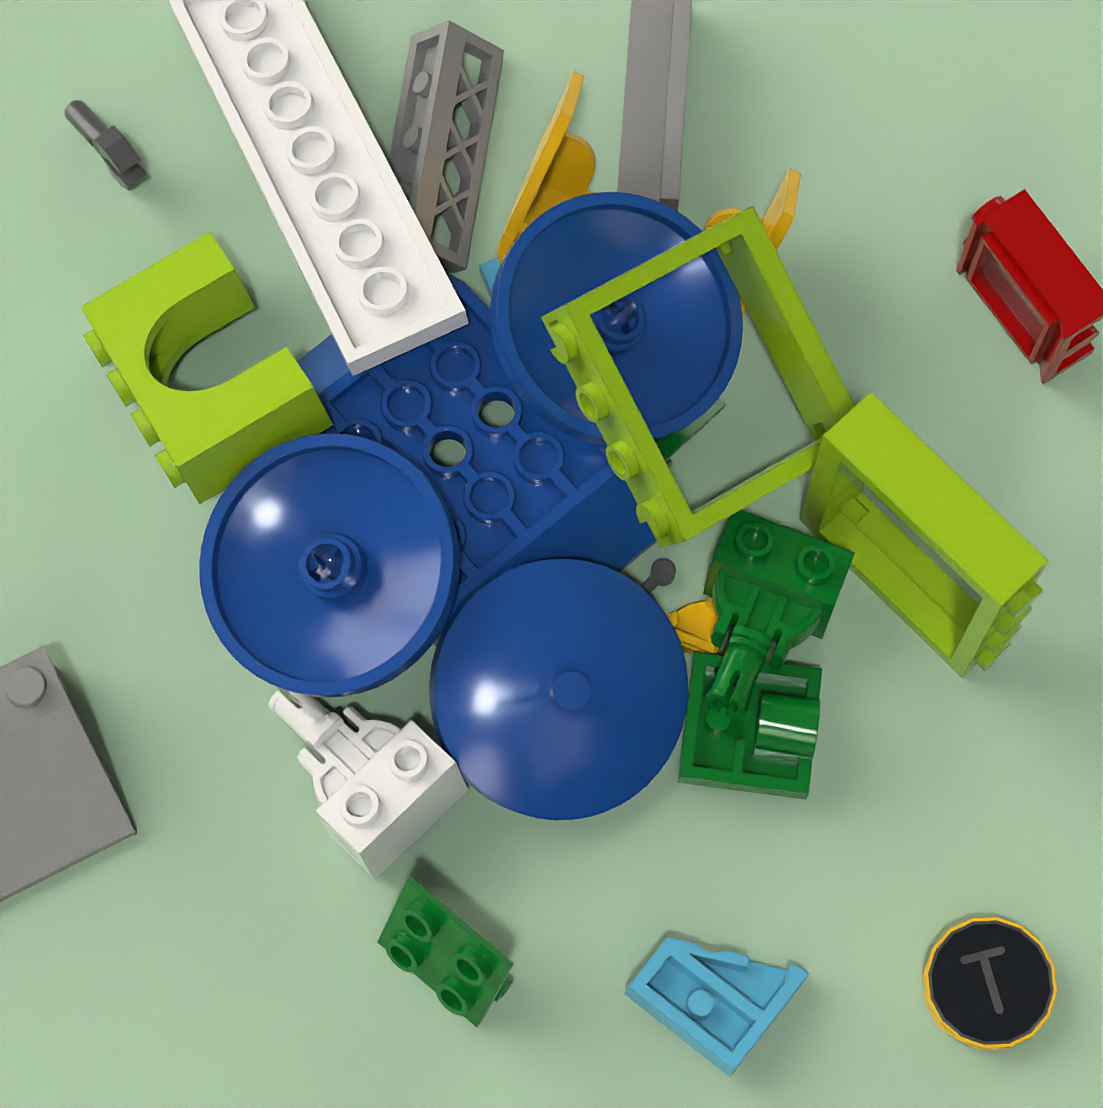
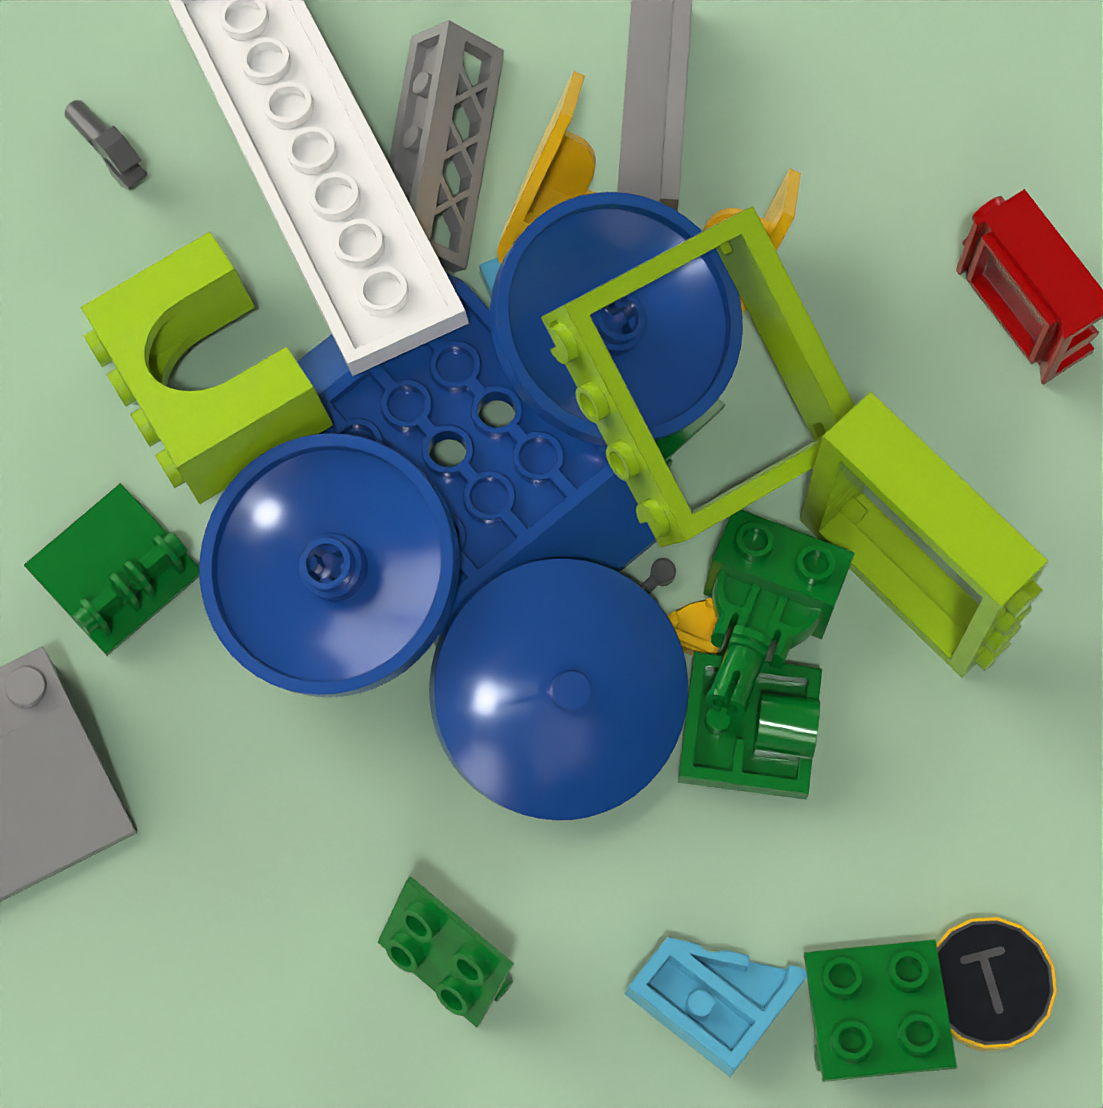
(113, 569): none -> green hinge
(375, 783): white brick -> none
(879, 1011): none -> green hinge

